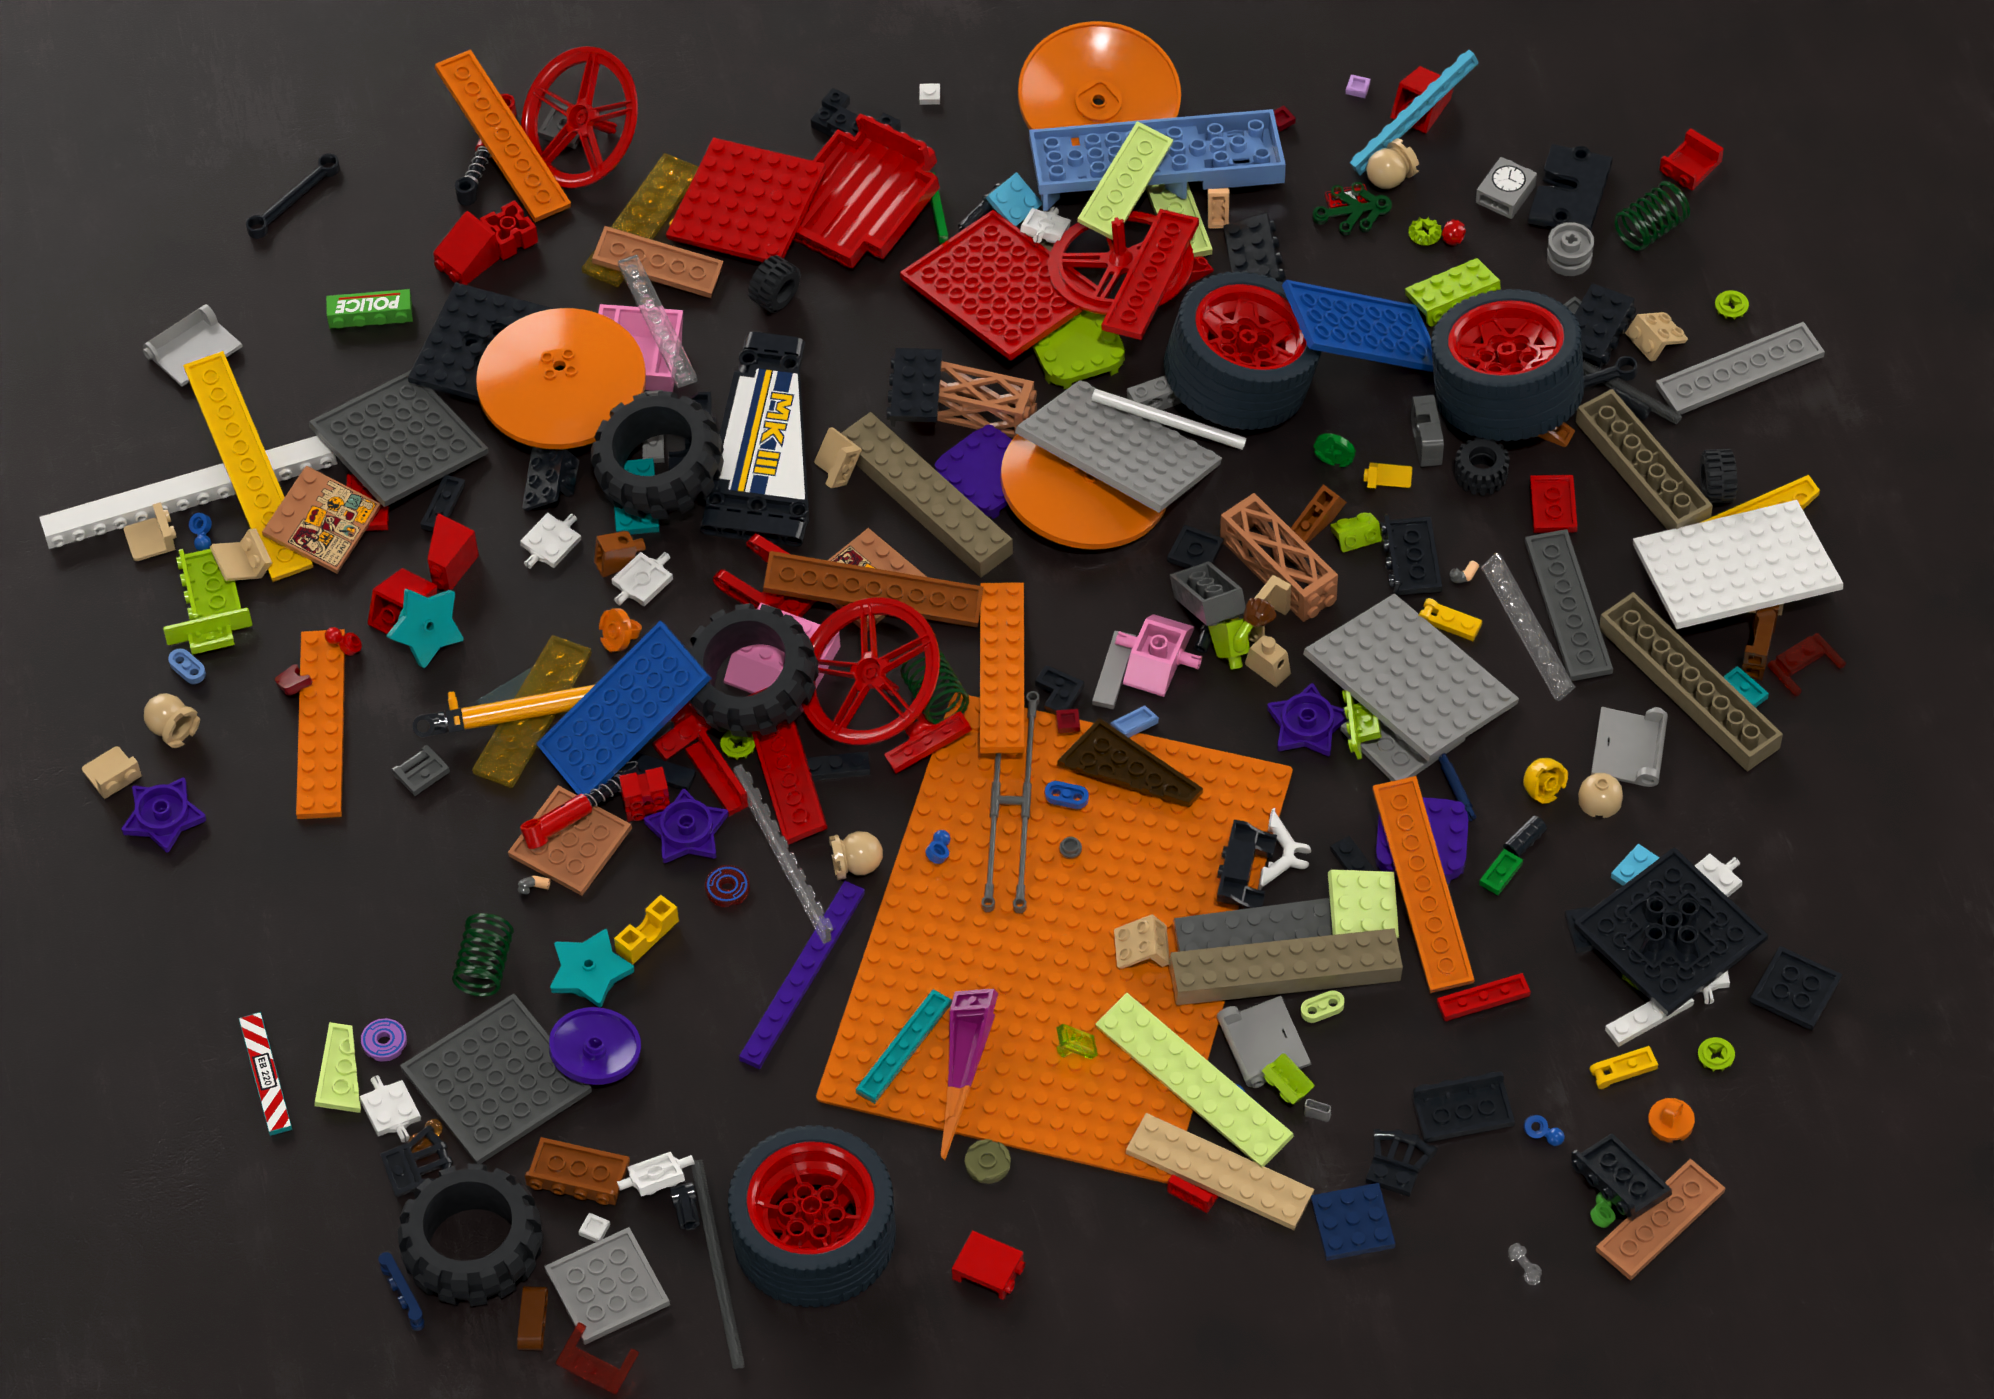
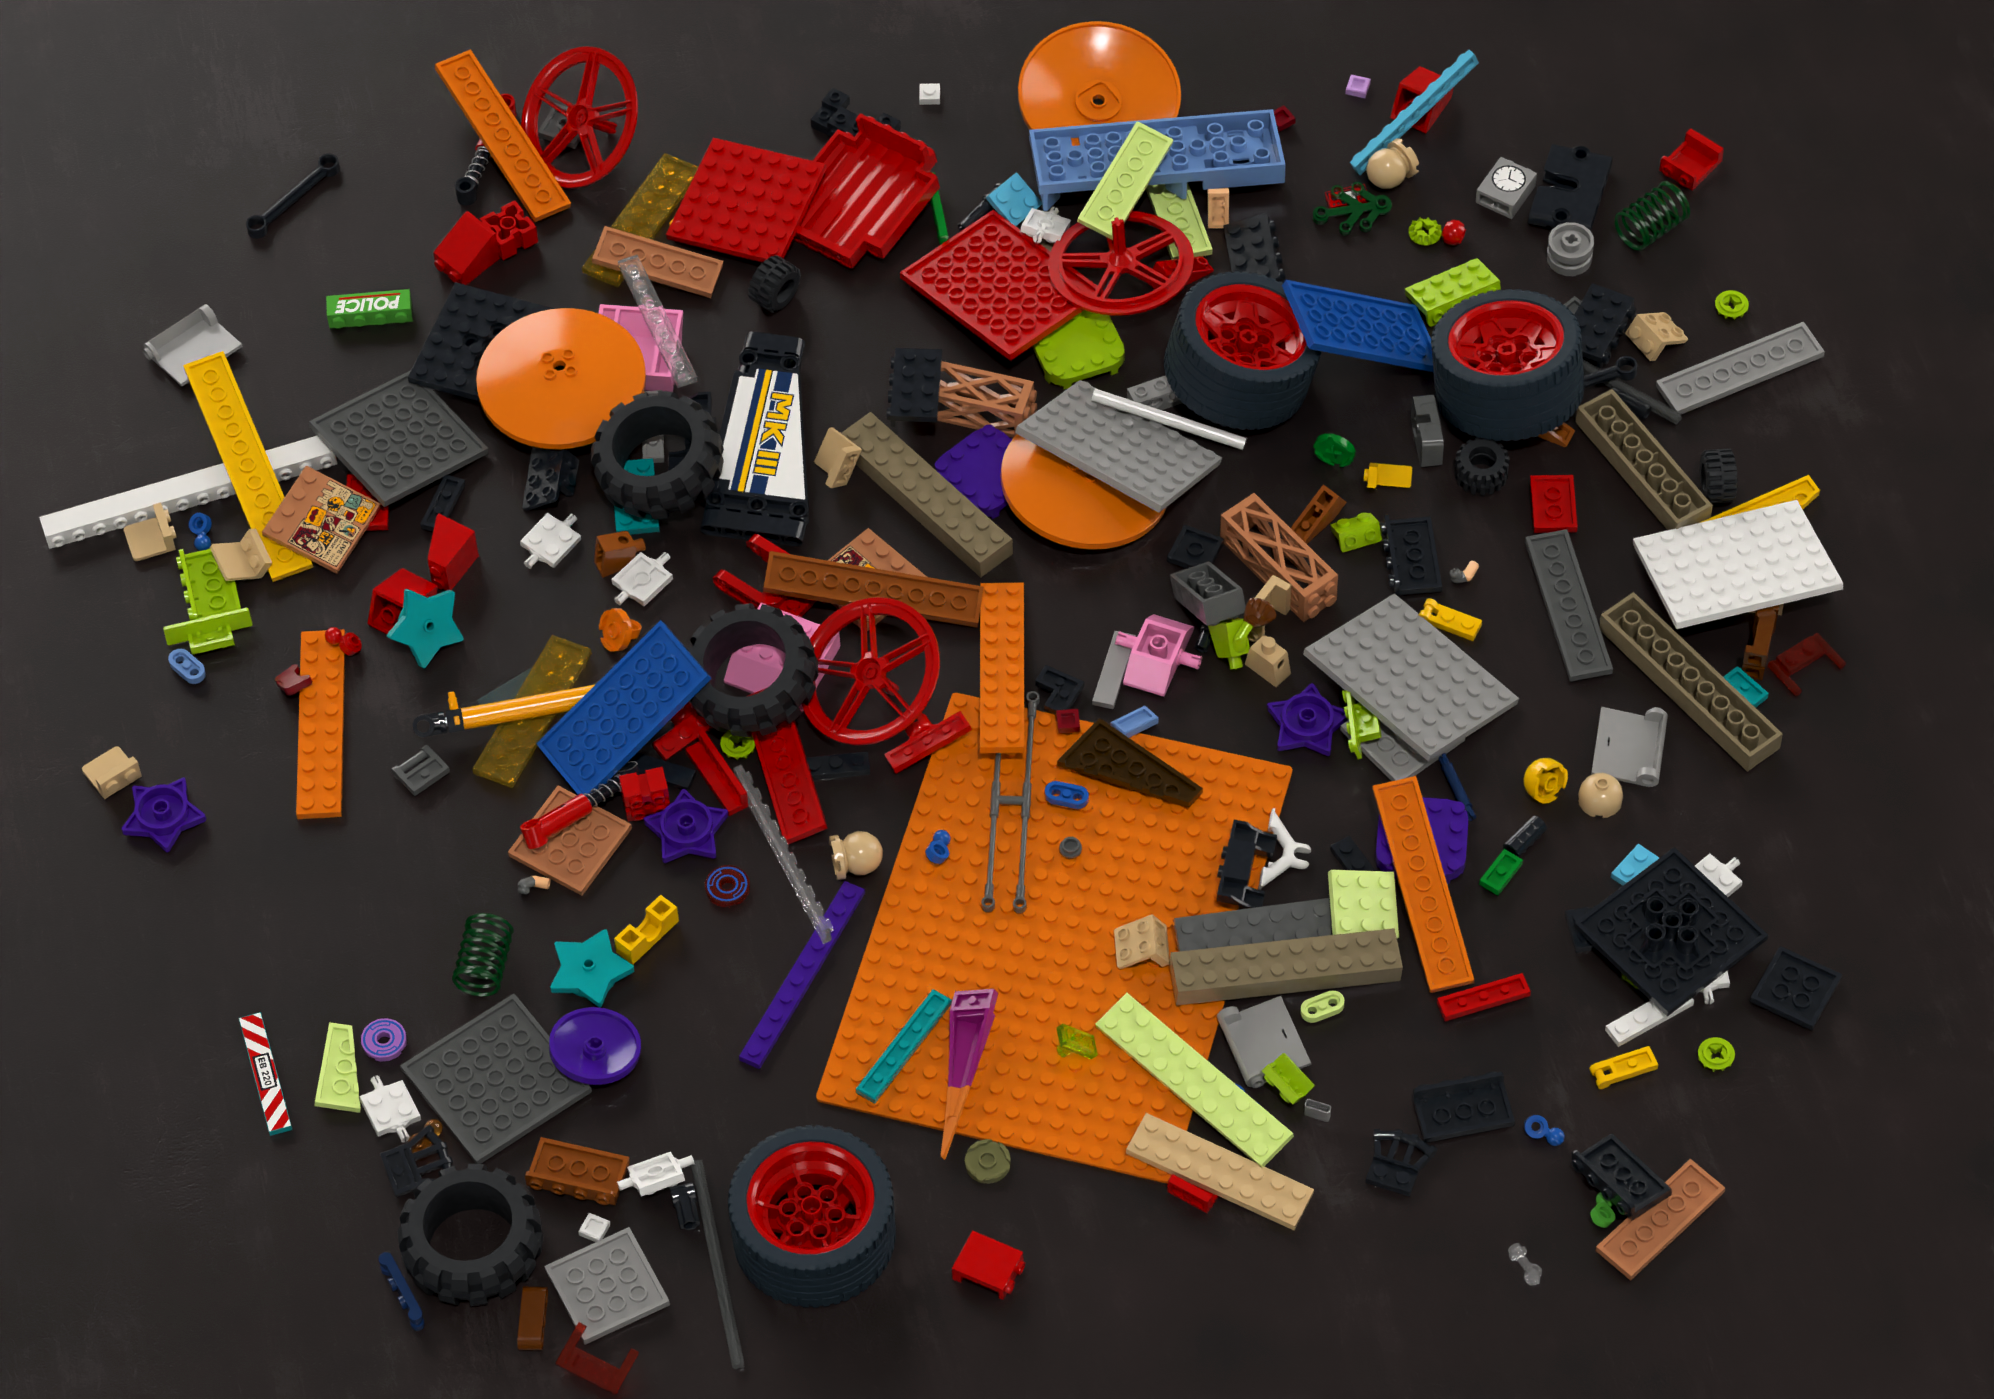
(171, 719): tan tile -> none
(913, 685): dark green piece -> none
(1150, 274): red plate -> none
(1352, 1221): dark blue plate -> none
(1528, 627): clear plate -> none
(1671, 1119): orange tile -> none

